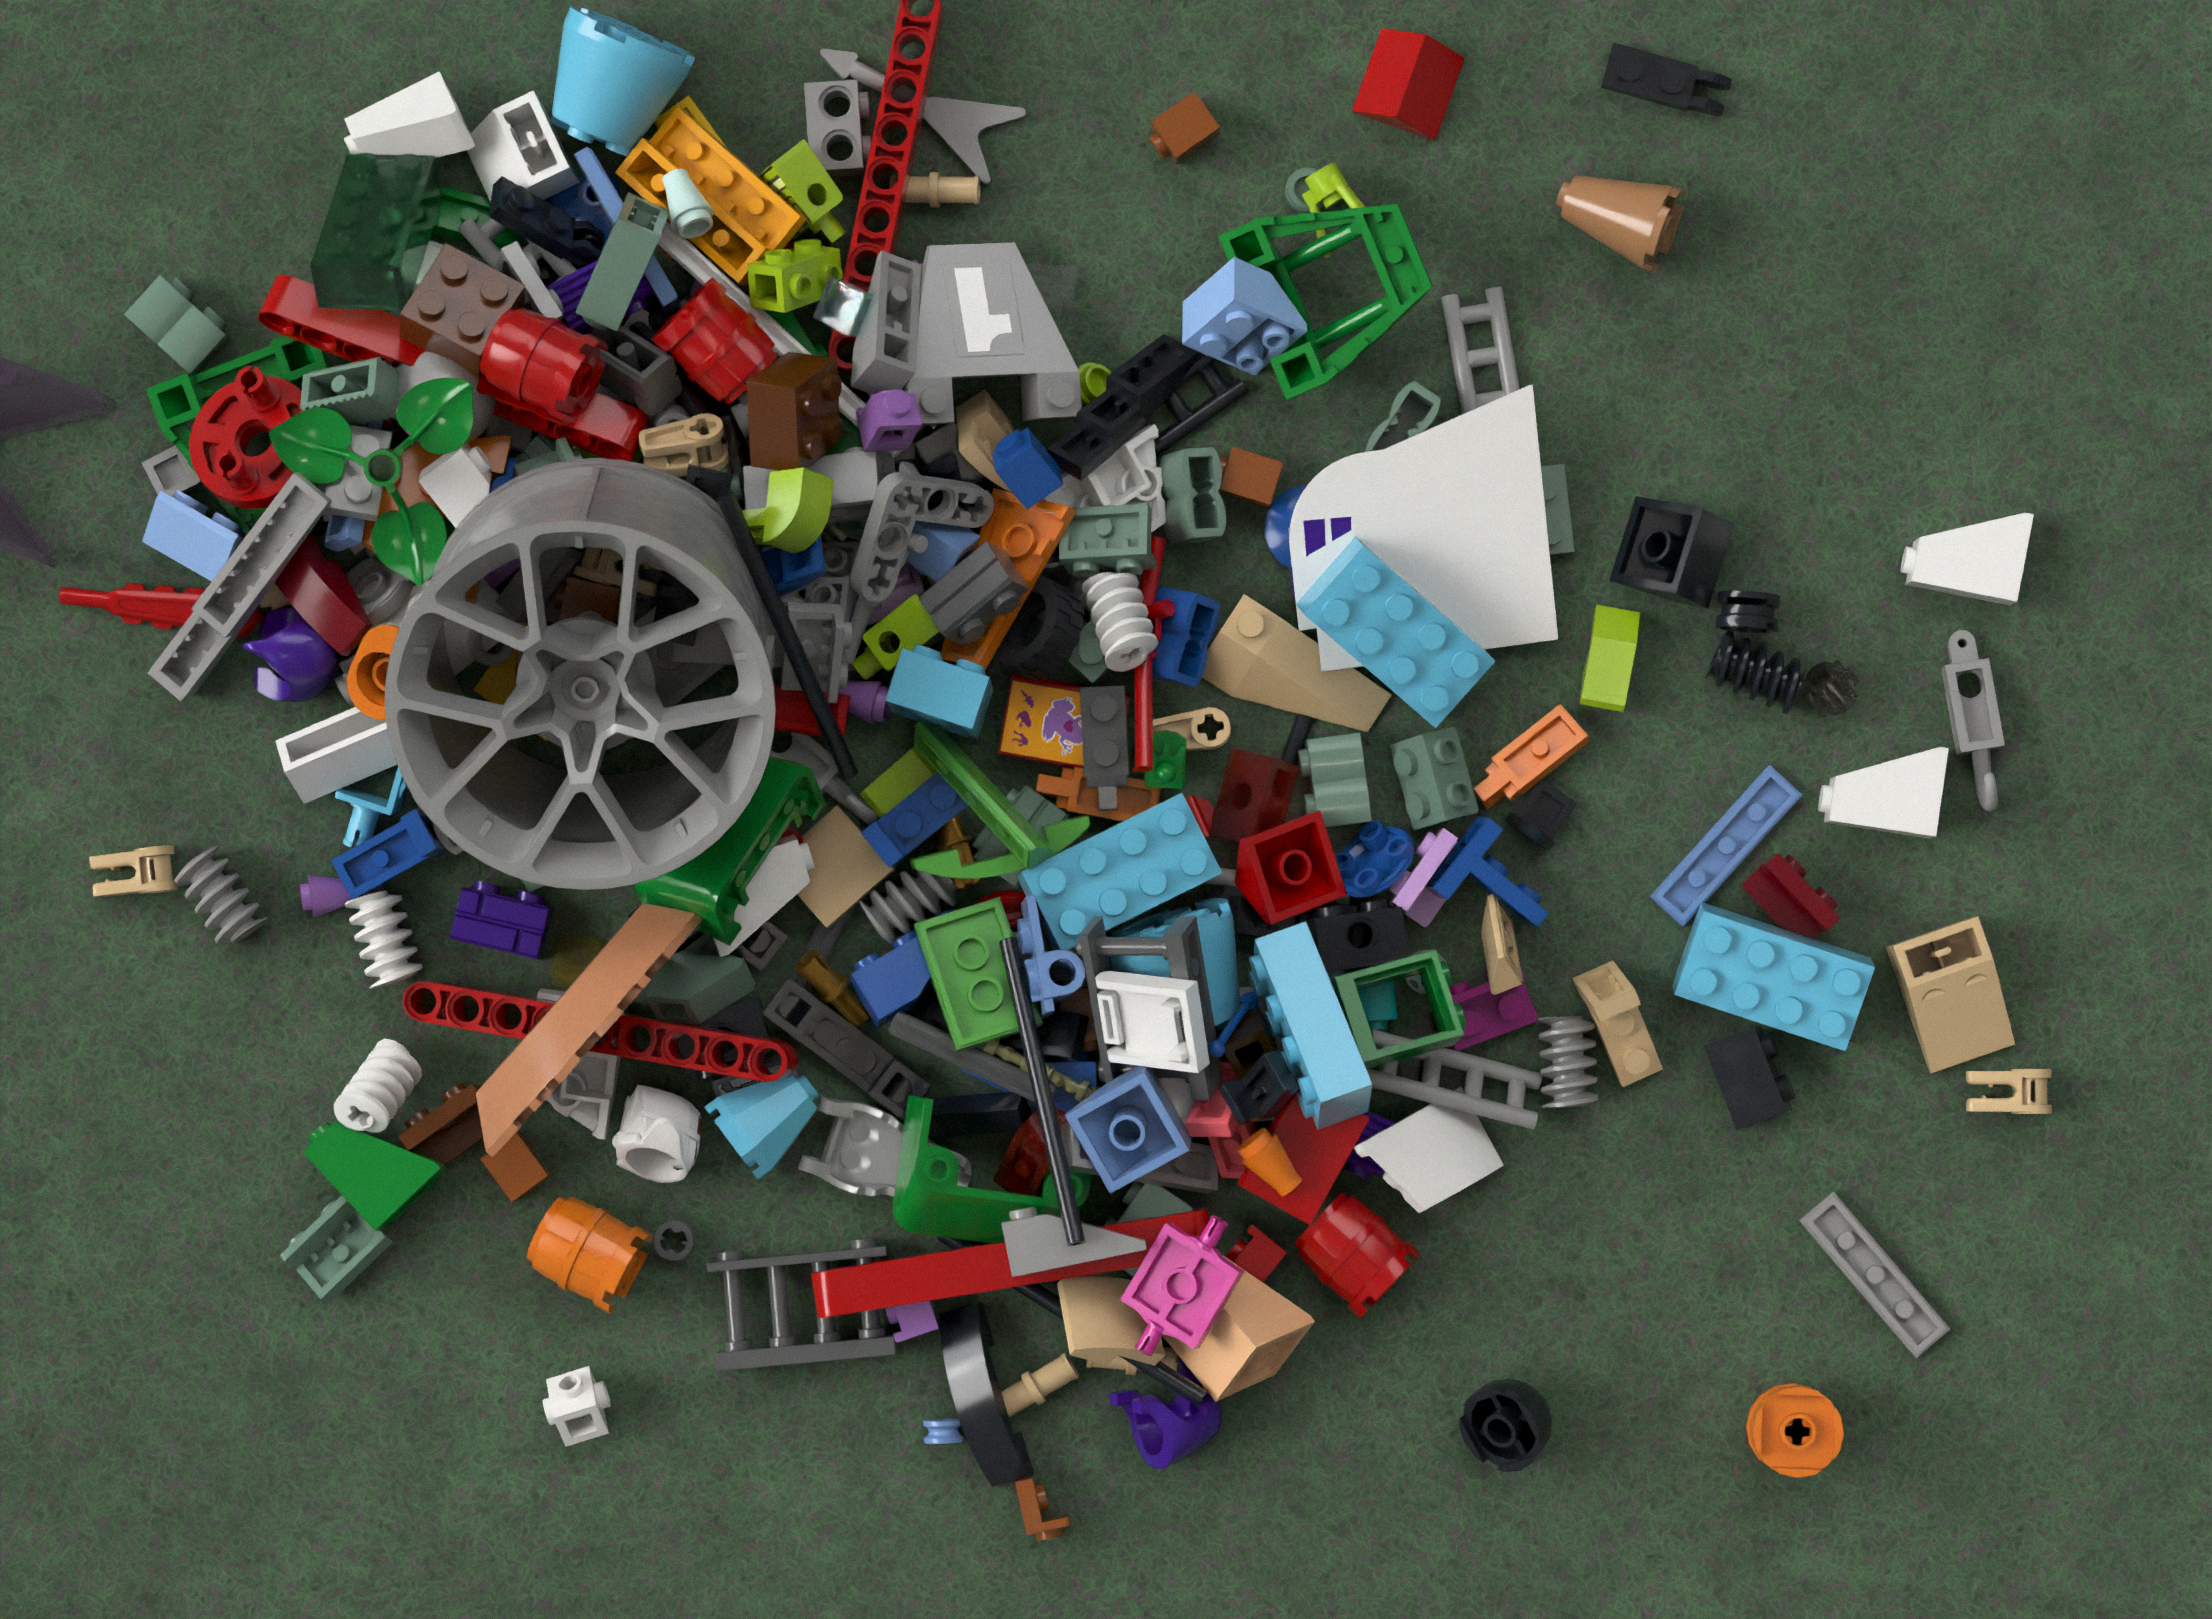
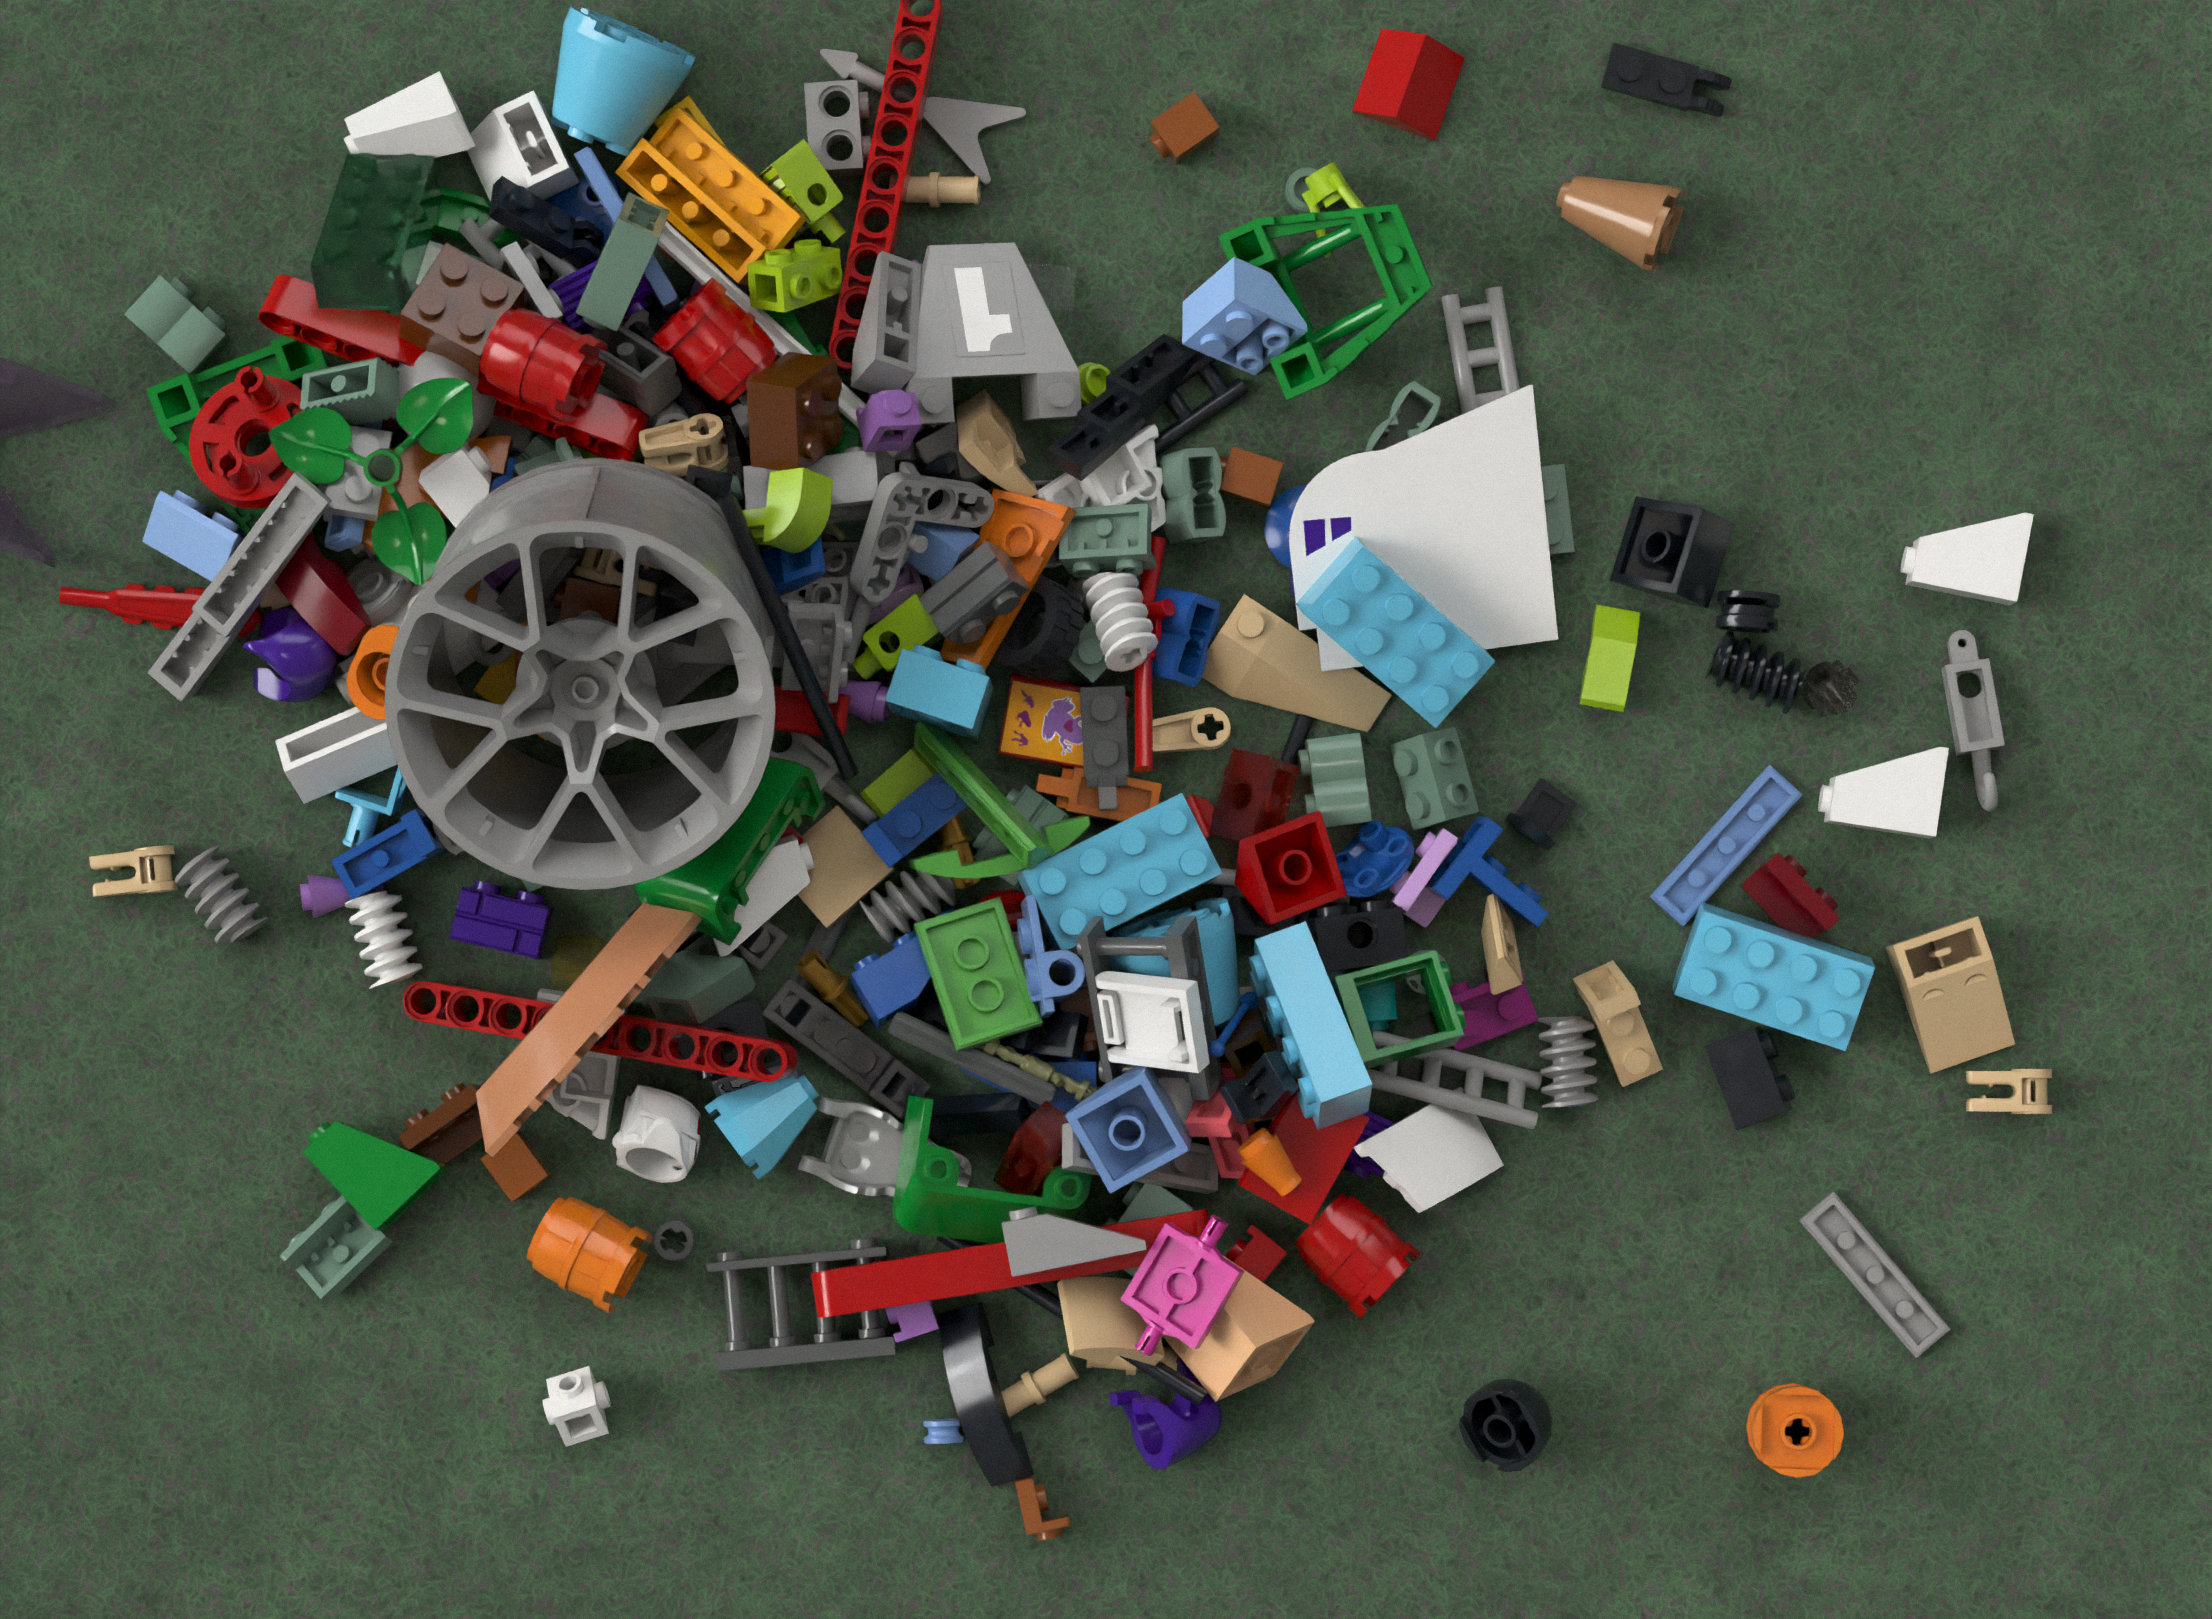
(171, 472): light grey plate -> none
(378, 1088): white piece -> none
(687, 207): light aqua cone -> none
(843, 306): clear light blue plate -> none
(1026, 467): blue brick -> none
(1042, 1092): black piece -> none
(1168, 761): green piece -> none
(1531, 757): orange hinge -> none

